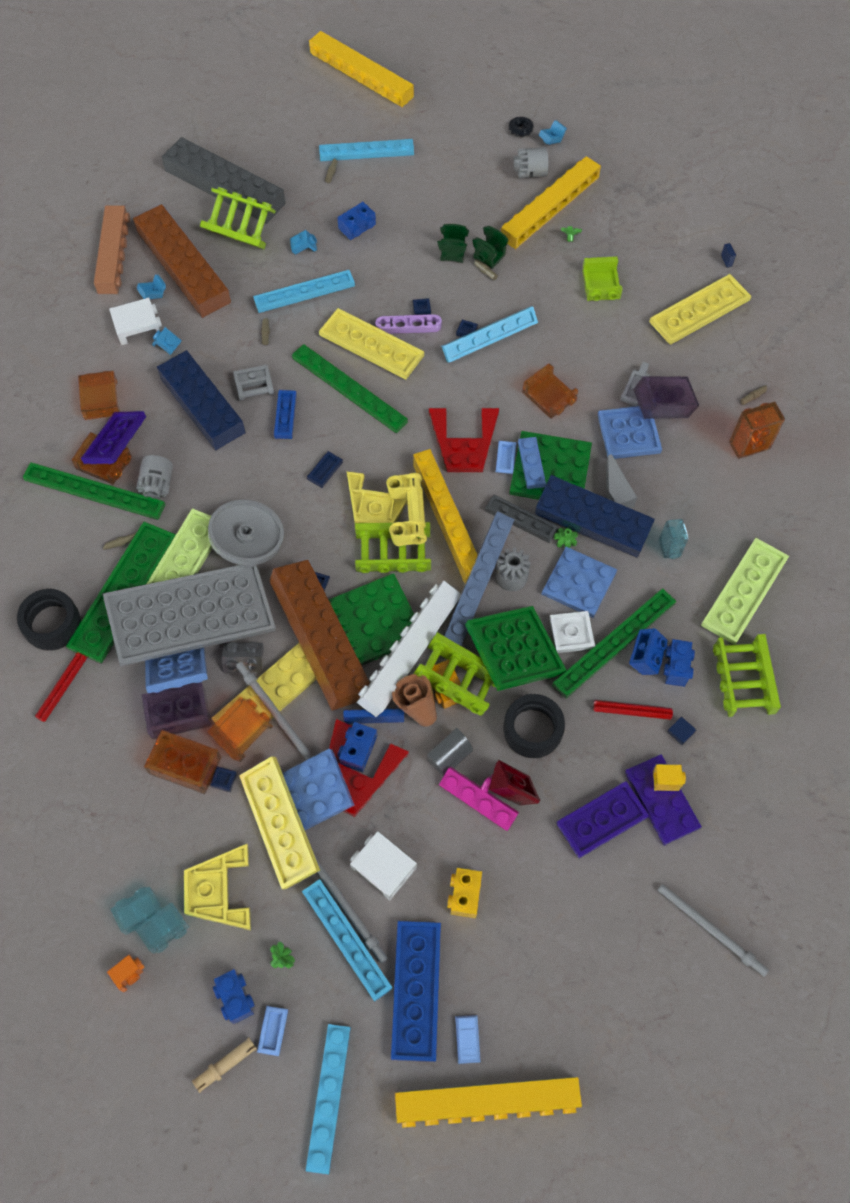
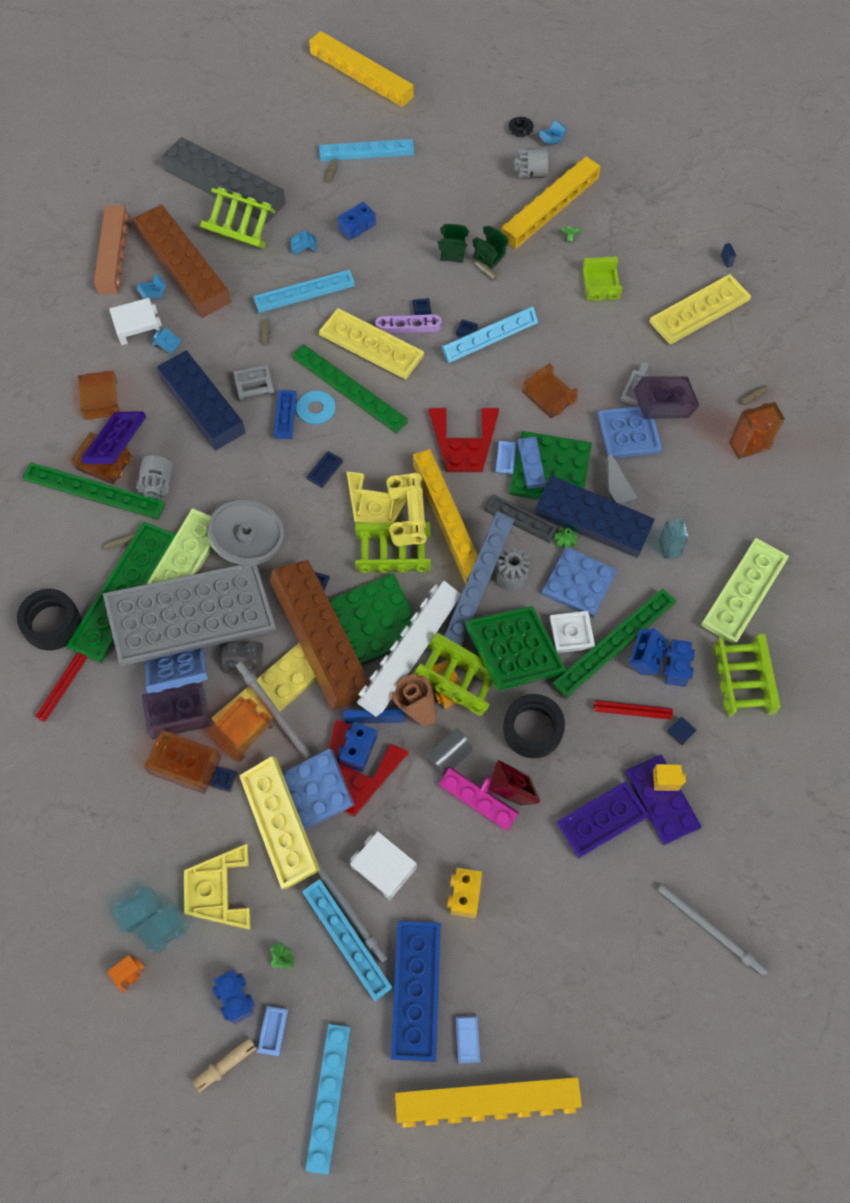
(315, 396): none -> medium azure gear

